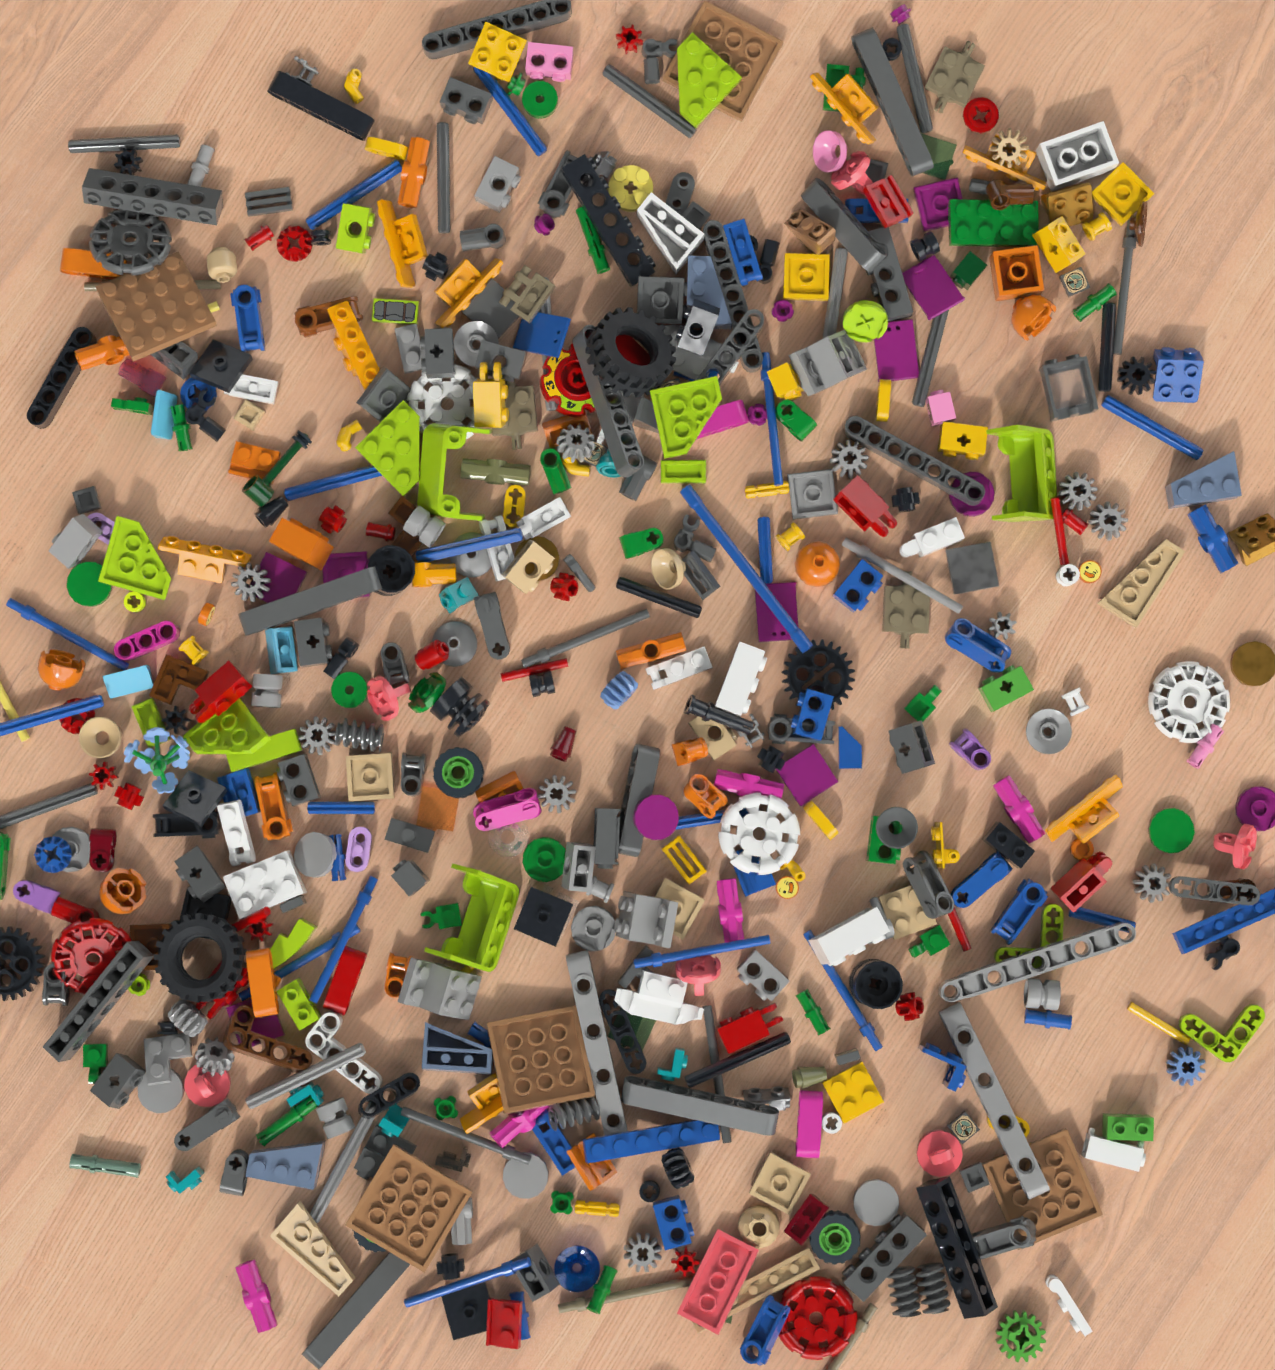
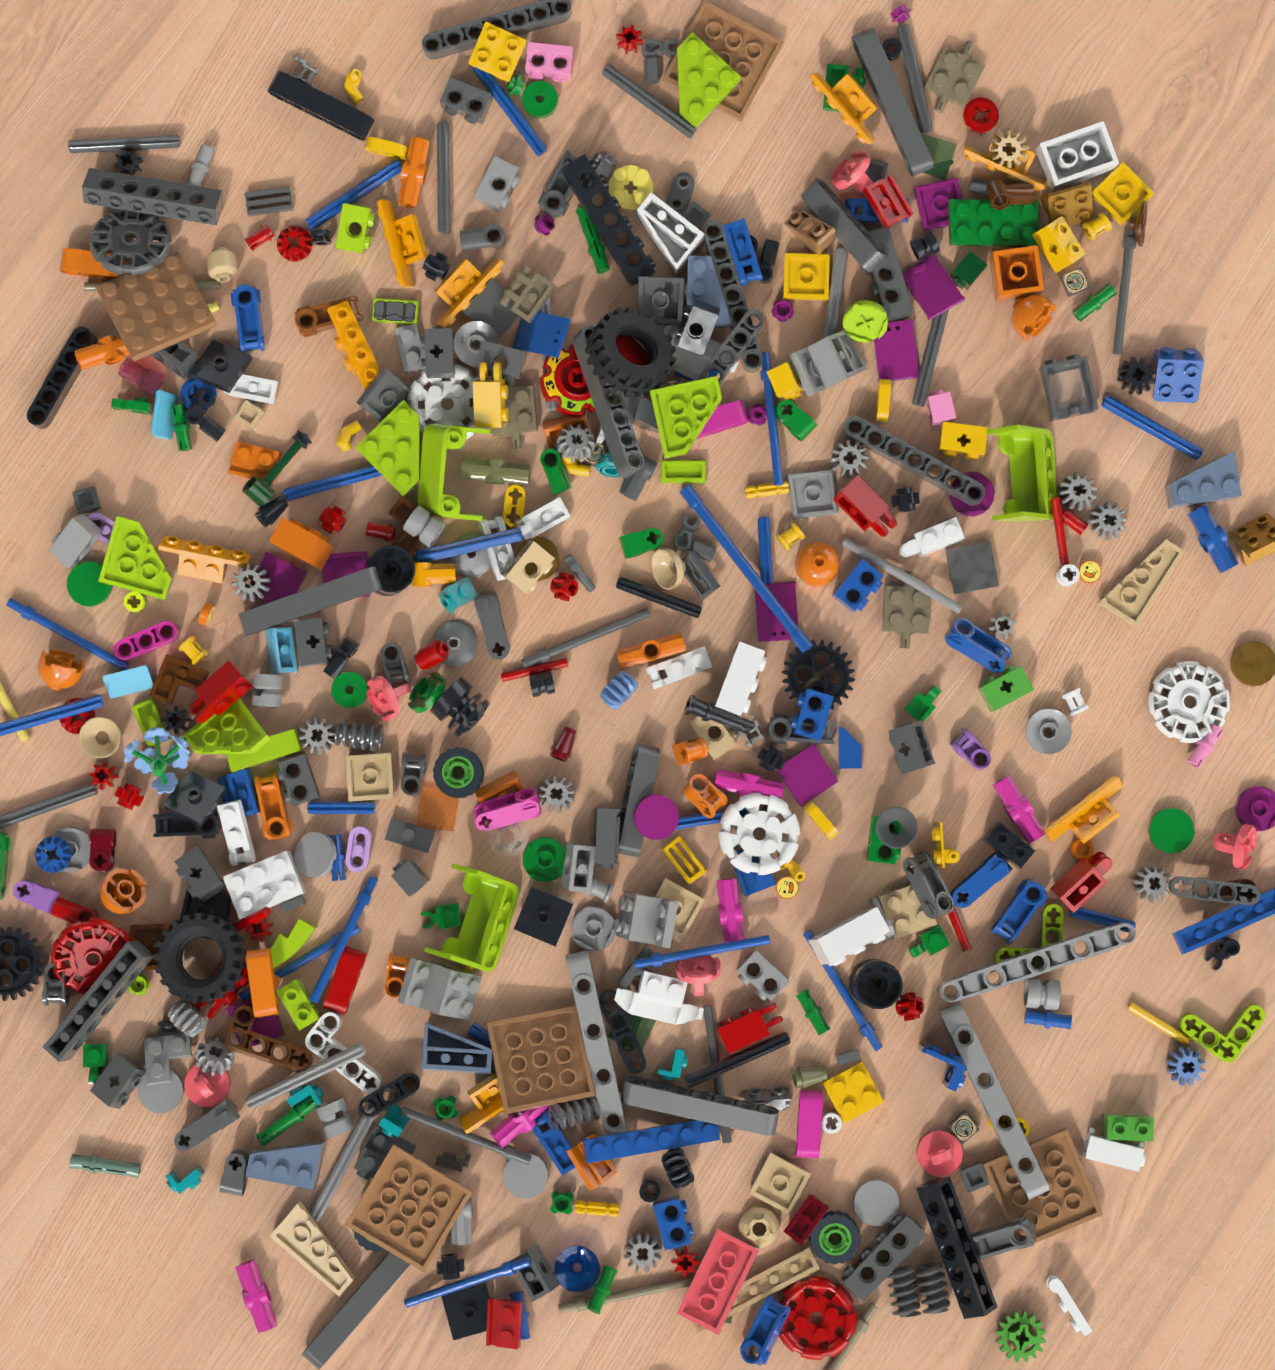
(824, 151): bright pink piece -> none
(1106, 347): black axle -> none

